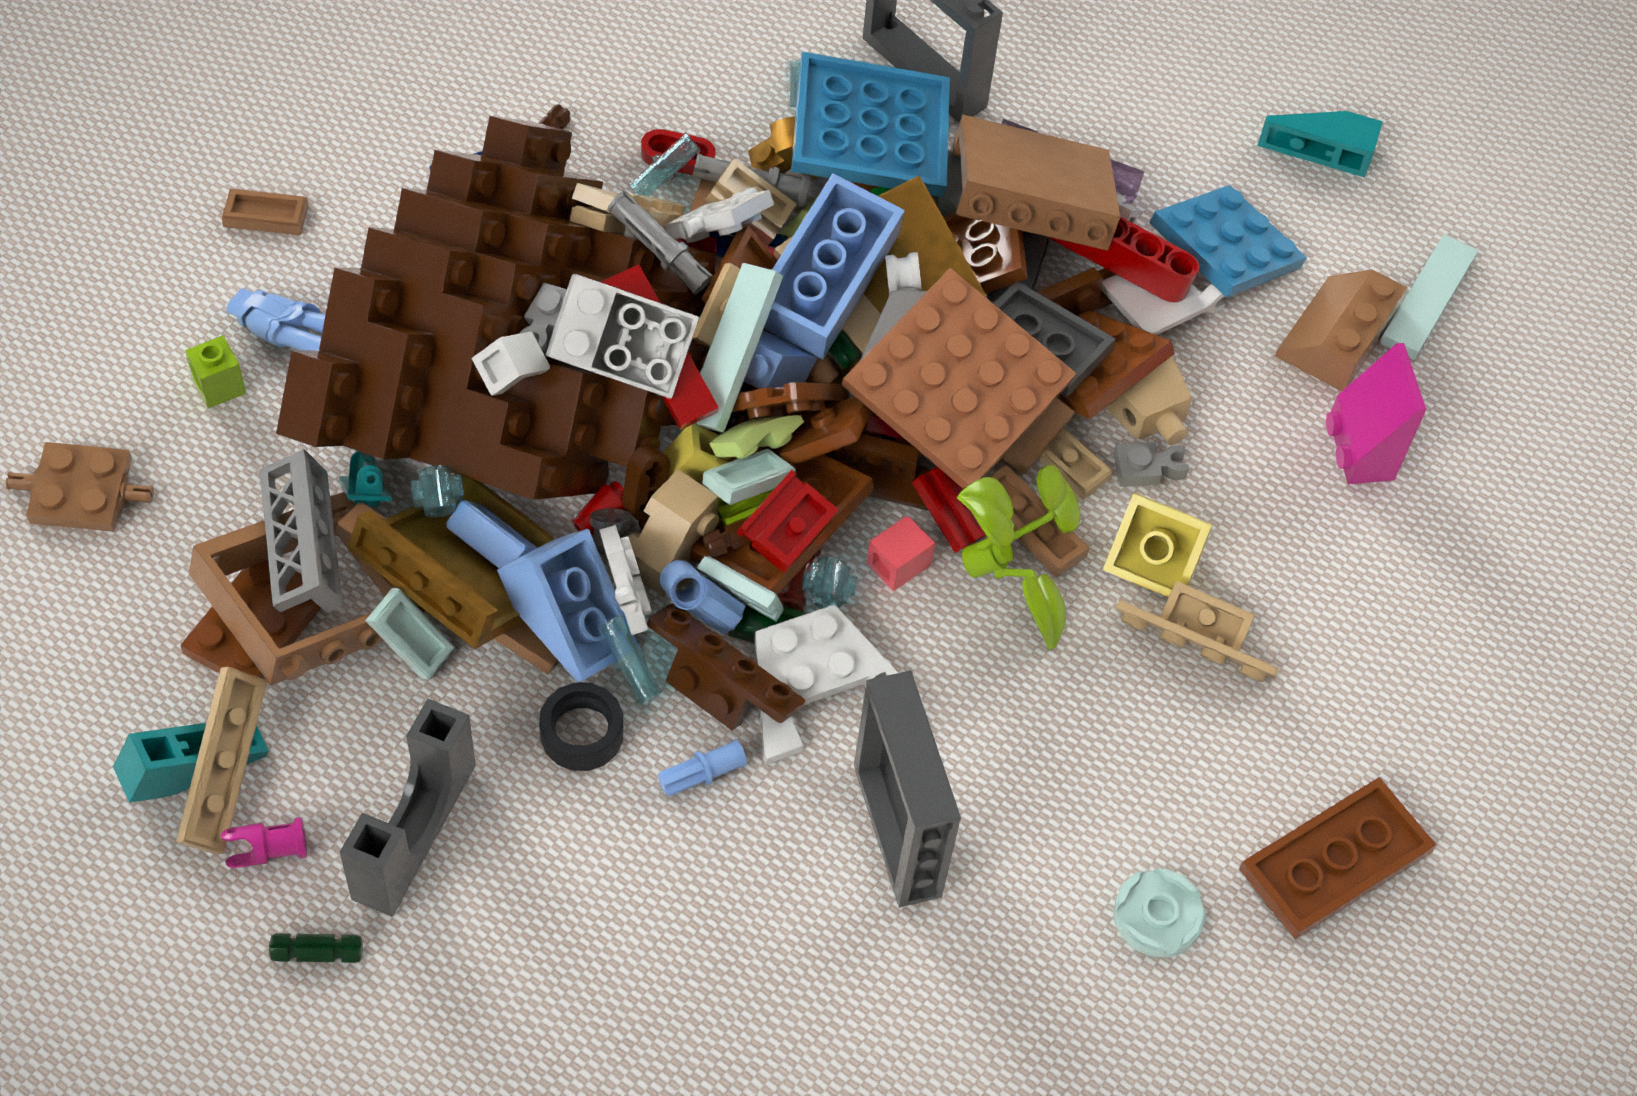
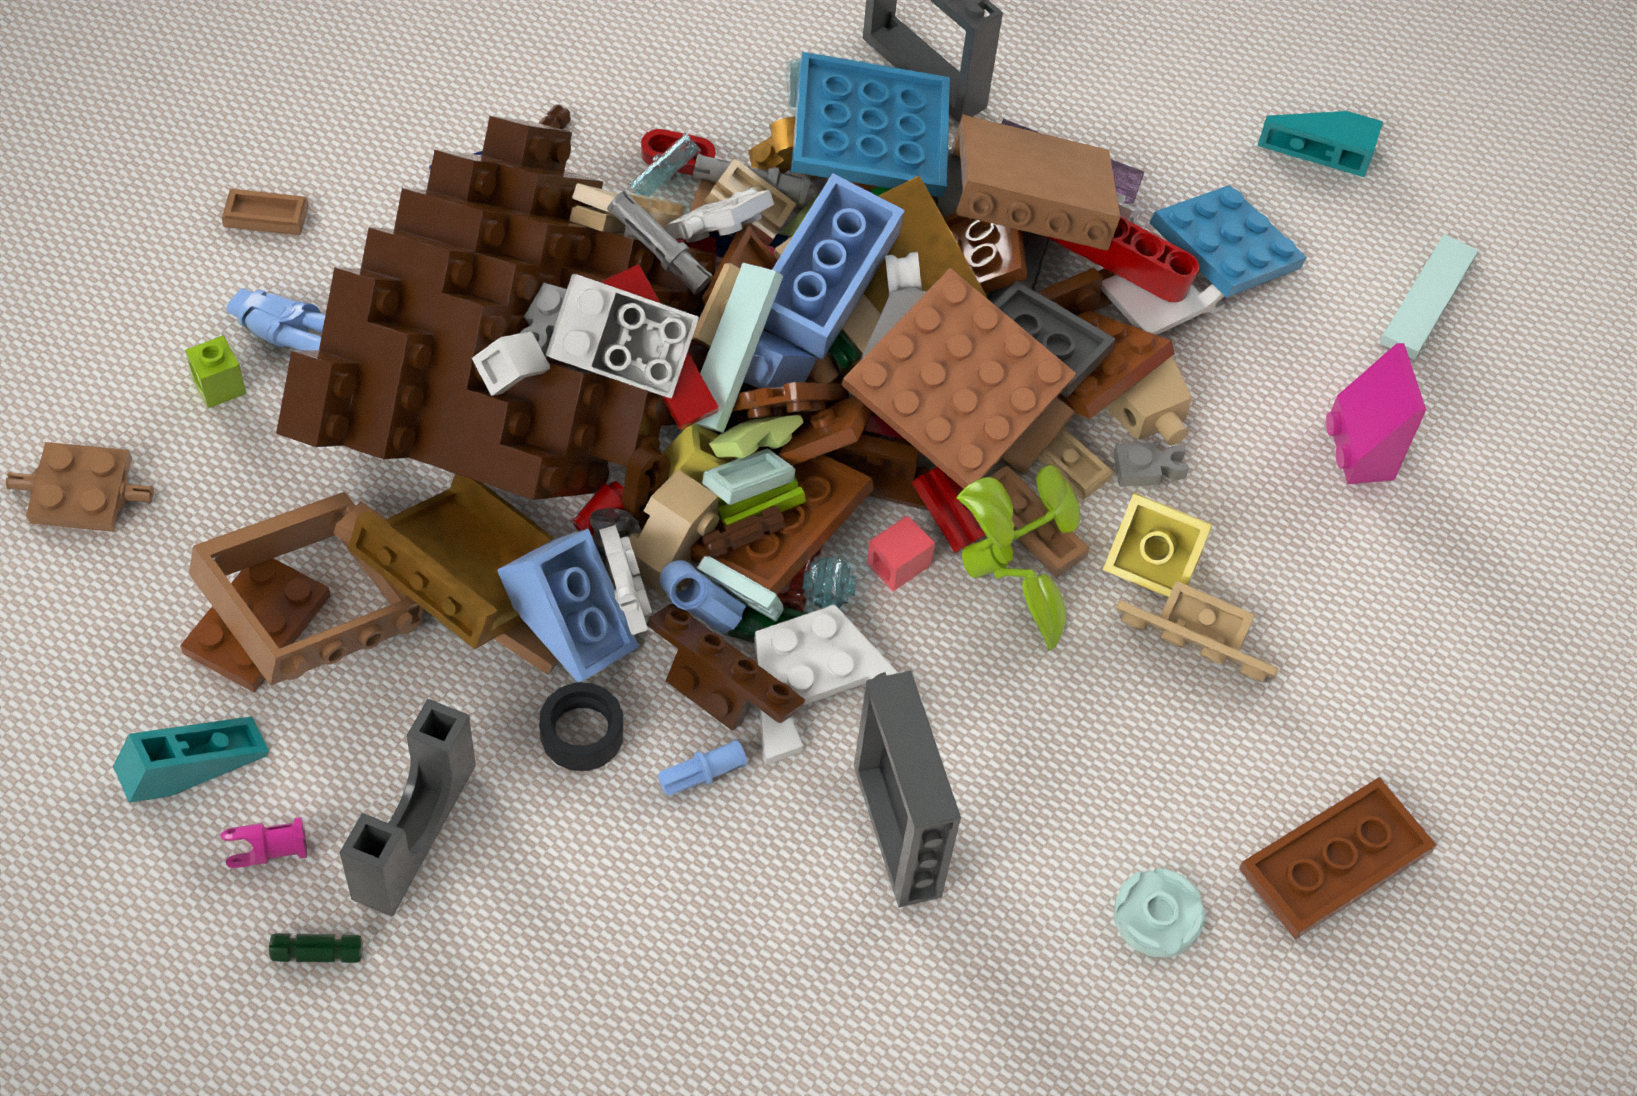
(221, 760): tan tile -> none
(310, 524): light grey fence -> none
(364, 481): teal hinge -> none
(410, 633): light aqua tile -> none
(437, 491): clear light blue gear -> none
(488, 534): light blue slope -> none
(629, 659): clear light blue pin -> none
(787, 521): red plate -> none
(1342, 326): medium nougat slope -> none

